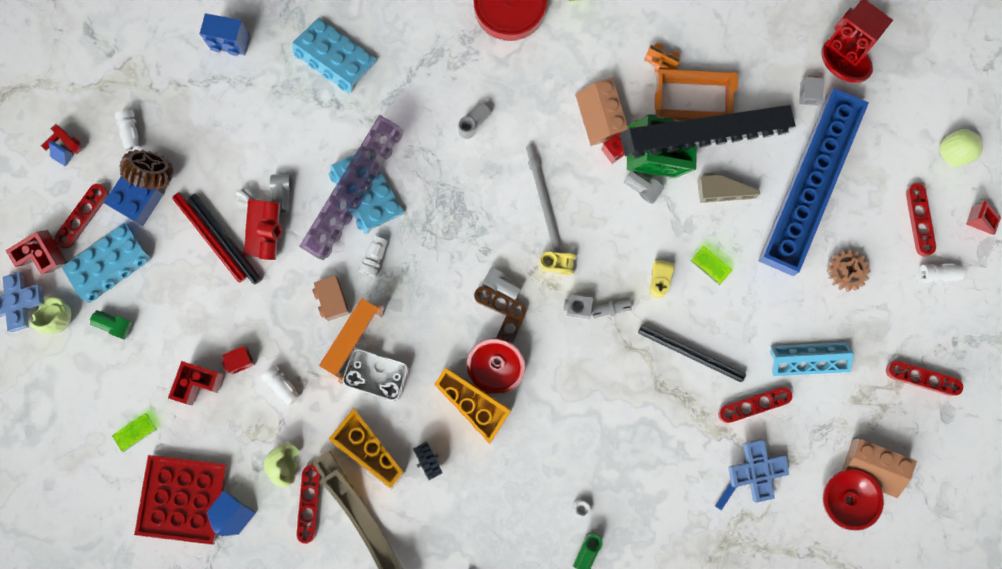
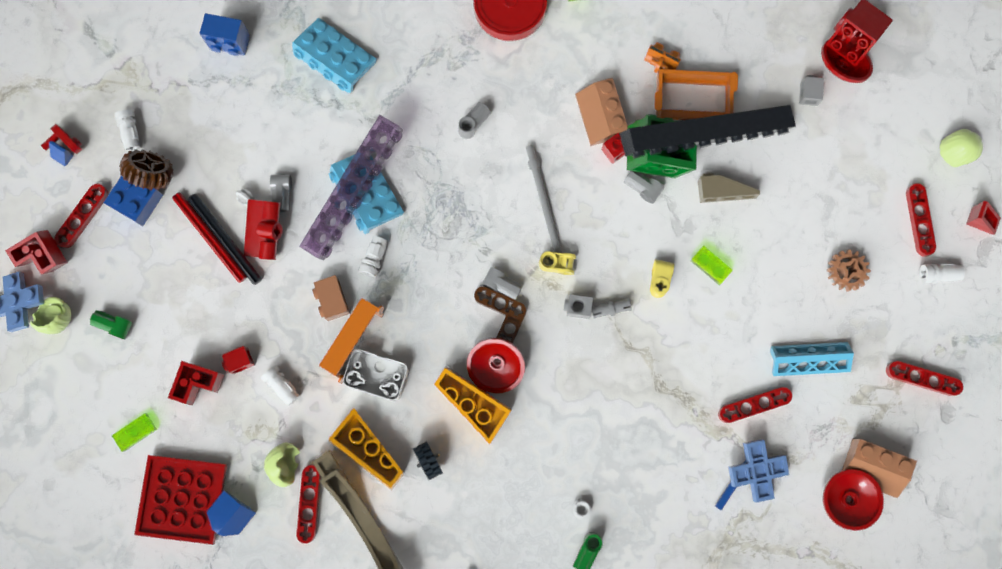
(105, 263): medium azure bracket -> none
(692, 353): black axle -> none
(813, 182): blue brick -> none

